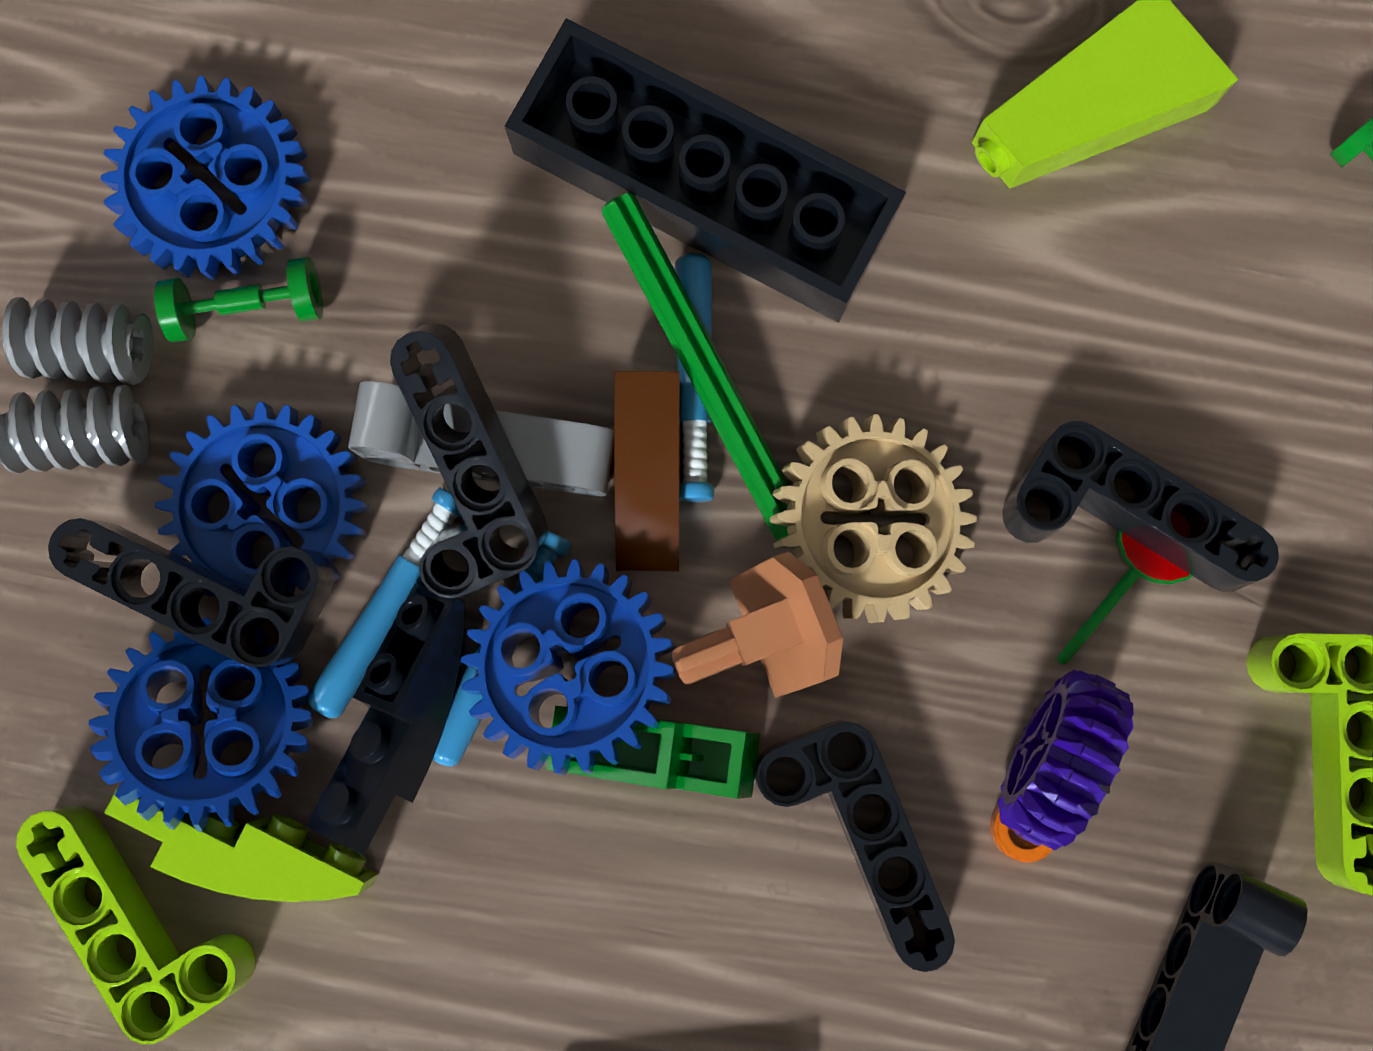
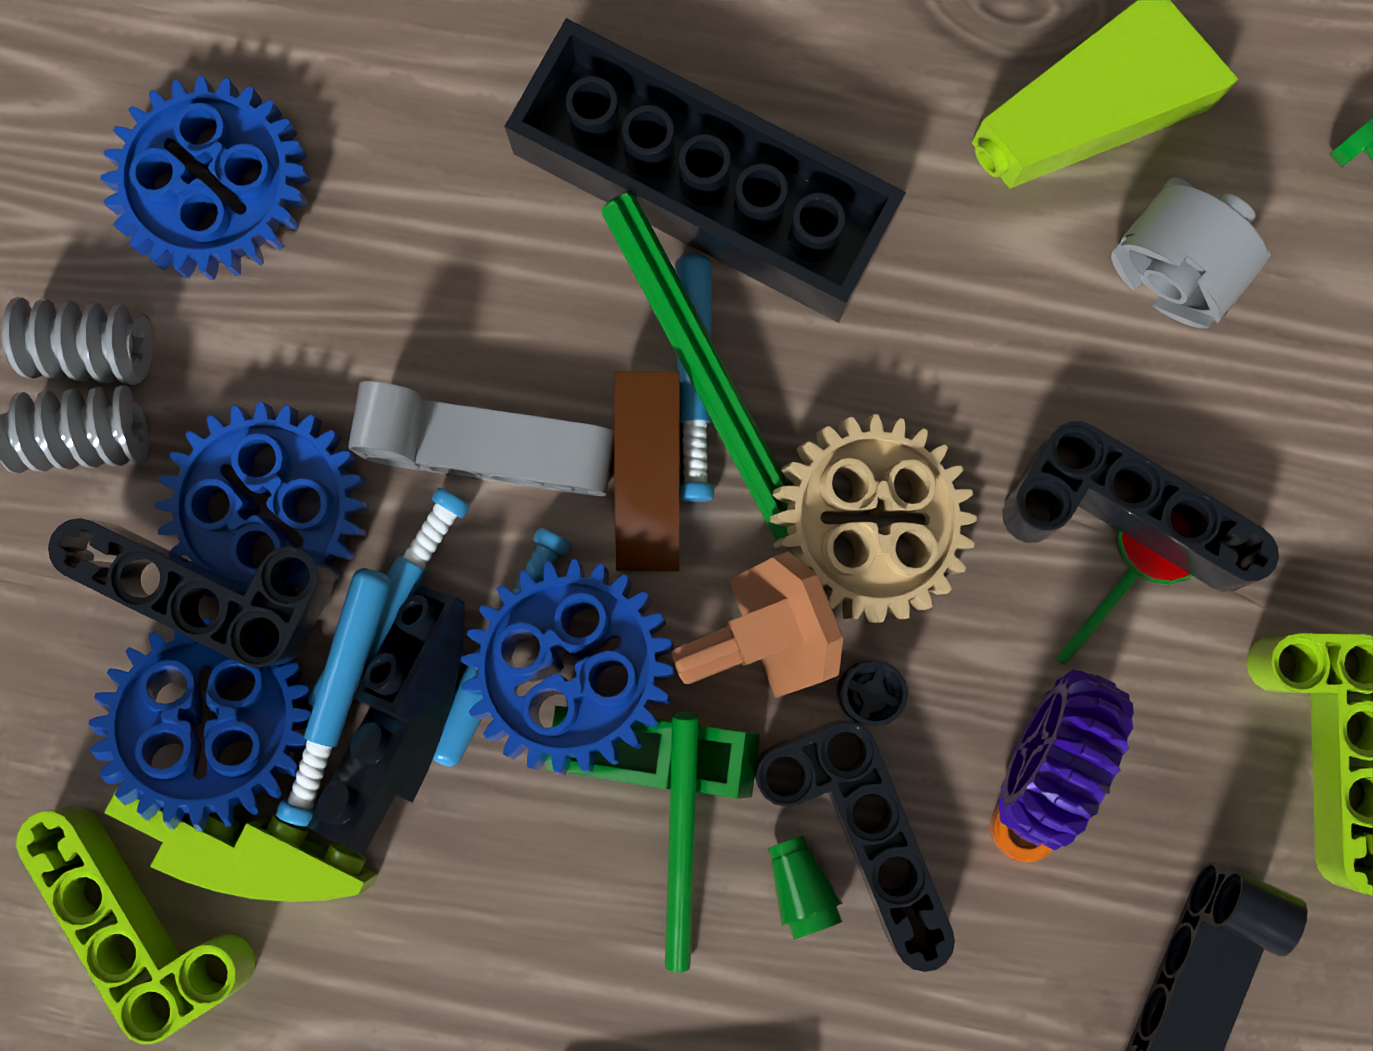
(178, 311): green wheel -> none
(340, 679): none -> dark azure piece
(455, 455): black beam -> none
(681, 841): none -> green bar
(803, 889): none -> green cone
(882, 696): none -> black wheel
(1192, 252): none -> light grey brick

